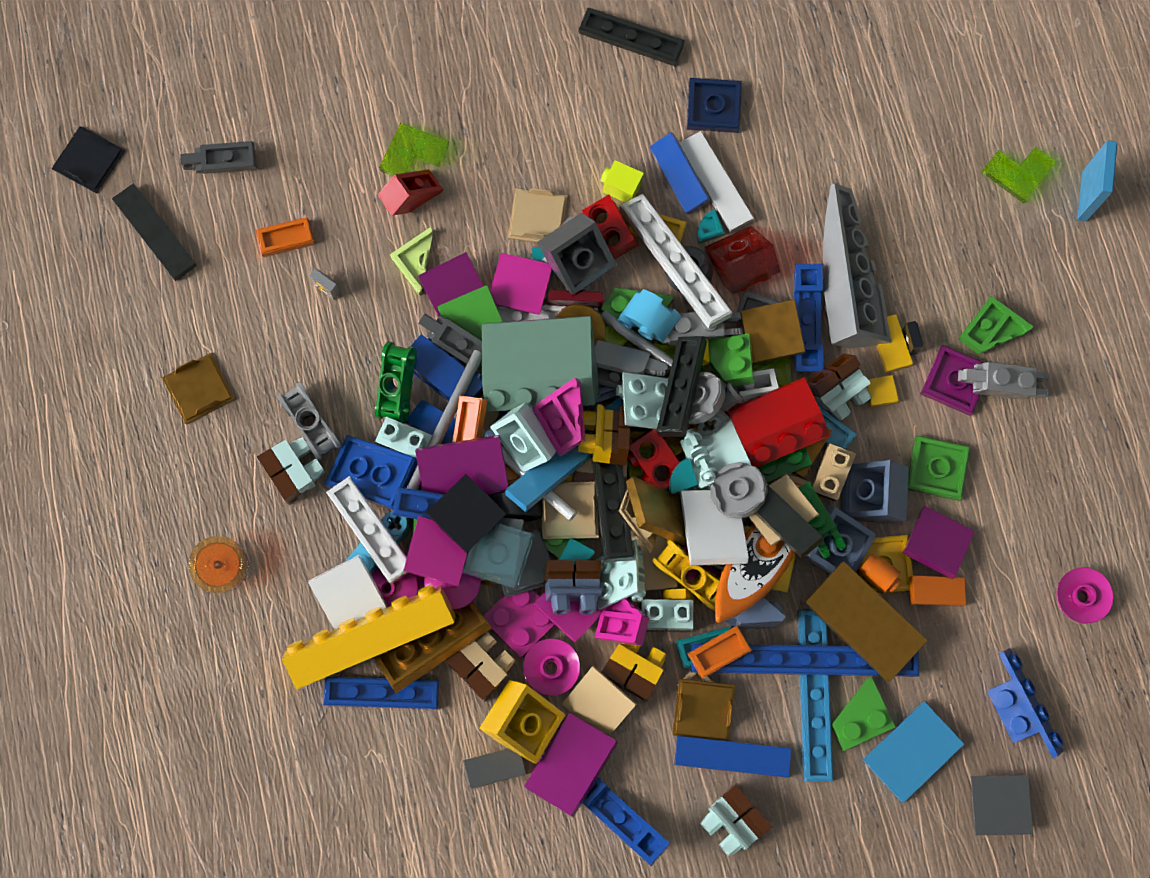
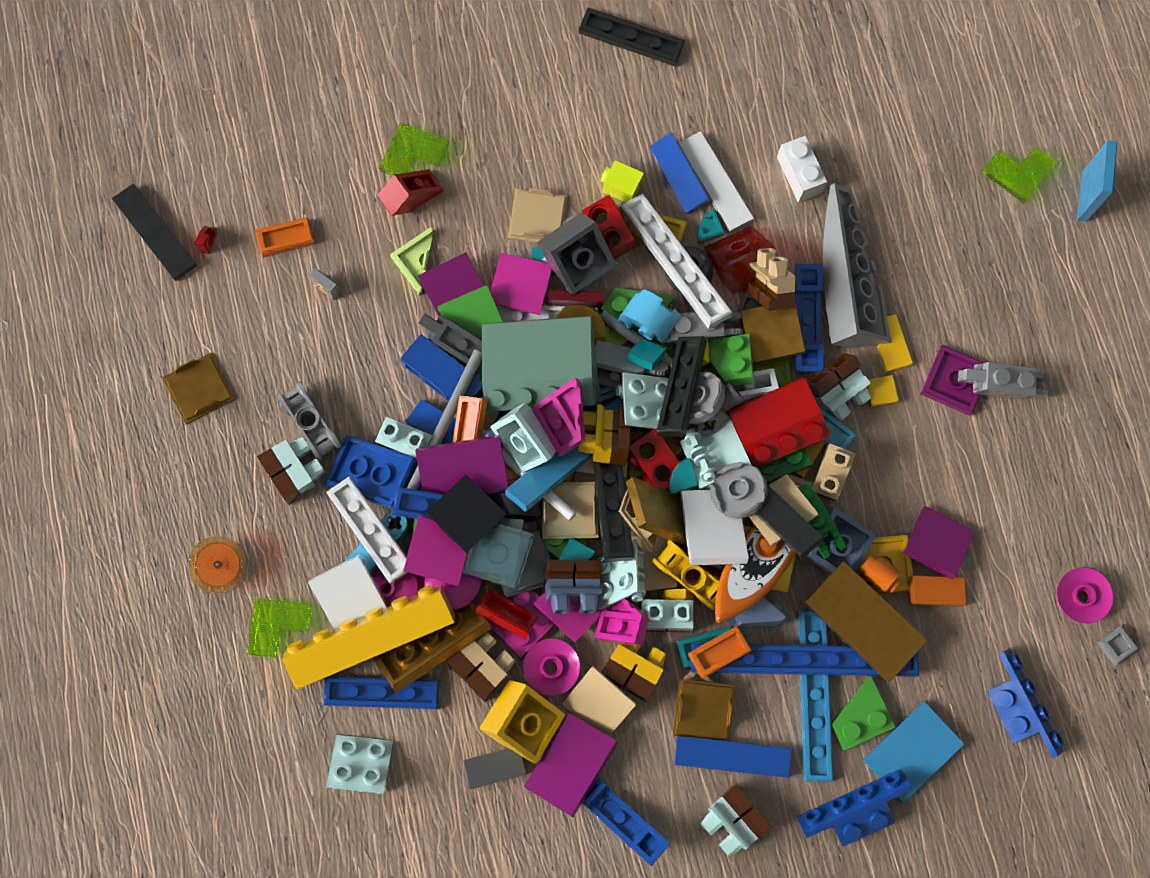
(88, 159): black piece -> none
(206, 239): none -> red tile
(221, 158): dark grey hinge -> none
(269, 619): none -> clear neon green tile
(360, 764): none -> light aqua hinge
(398, 364): green piece -> none
(507, 614): none -> red tile
(646, 354): none -> teal tile
(714, 105): dark blue tile -> none
(774, 282): none -> tan hips
(801, 169): none -> white brick
(858, 811): none -> blue bracket
(876, 492): sand blue slope -> none
(912, 337): black tile -> none
(938, 468): bright green tile -> none
(993, 327): bright green wing -> none
(1001, 805): dark grey piece -> none
(1117, 645): none -> light grey tile

